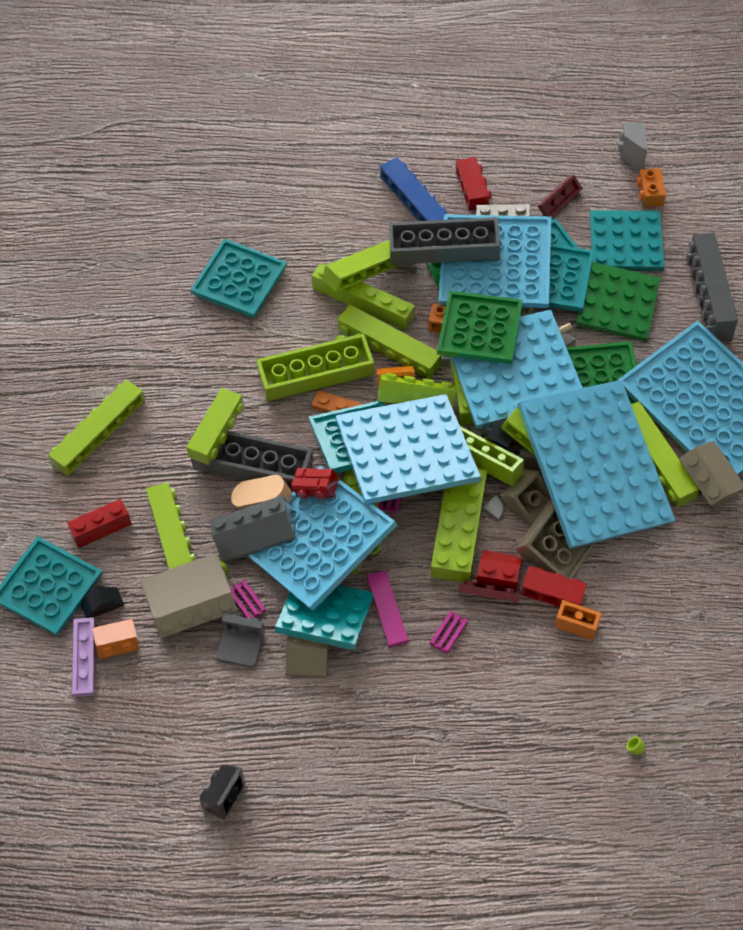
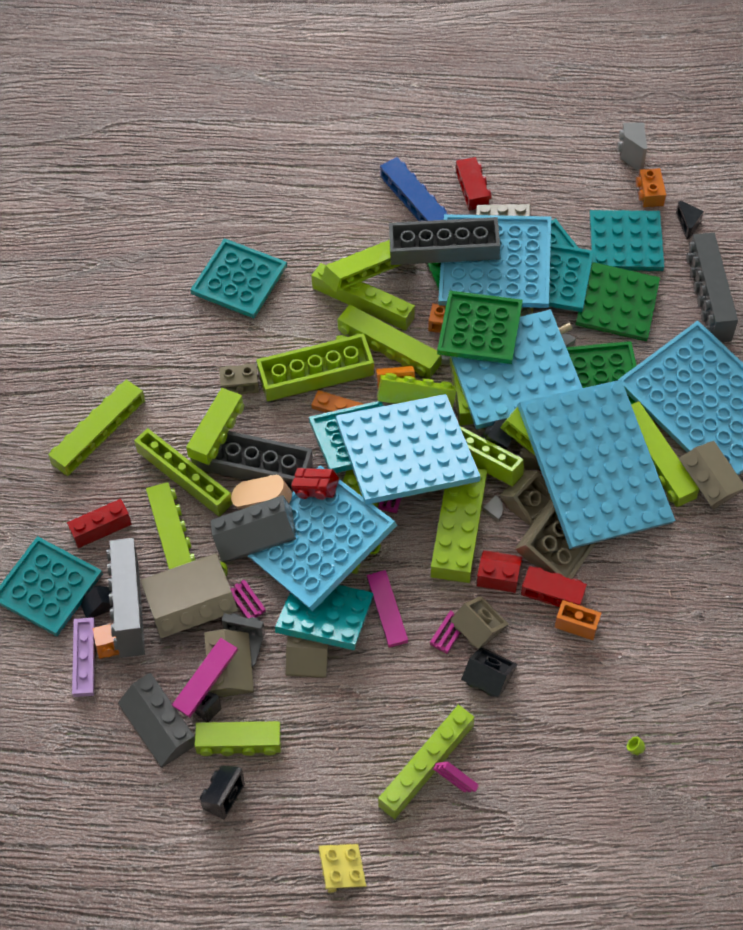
(125, 598): none -> brick
(156, 720): none -> dark grey slope
(183, 472): none -> lime brick
(205, 677): none -> dark pink tile
(208, 707): none -> black slope
(238, 674): none -> dark tan slope
(238, 737): none -> lime brick
(240, 378): none -> dark tan brick
(341, 866): none -> light yellow hinge
(421, 766): none -> lime brick
(455, 777): none -> dark pink tile
(478, 622): none -> dark tan slope
(488, 672): none -> black slope
(489, 591): dark red plate -> none
(560, 196): dark red plate -> none
(689, 218): none -> black slope

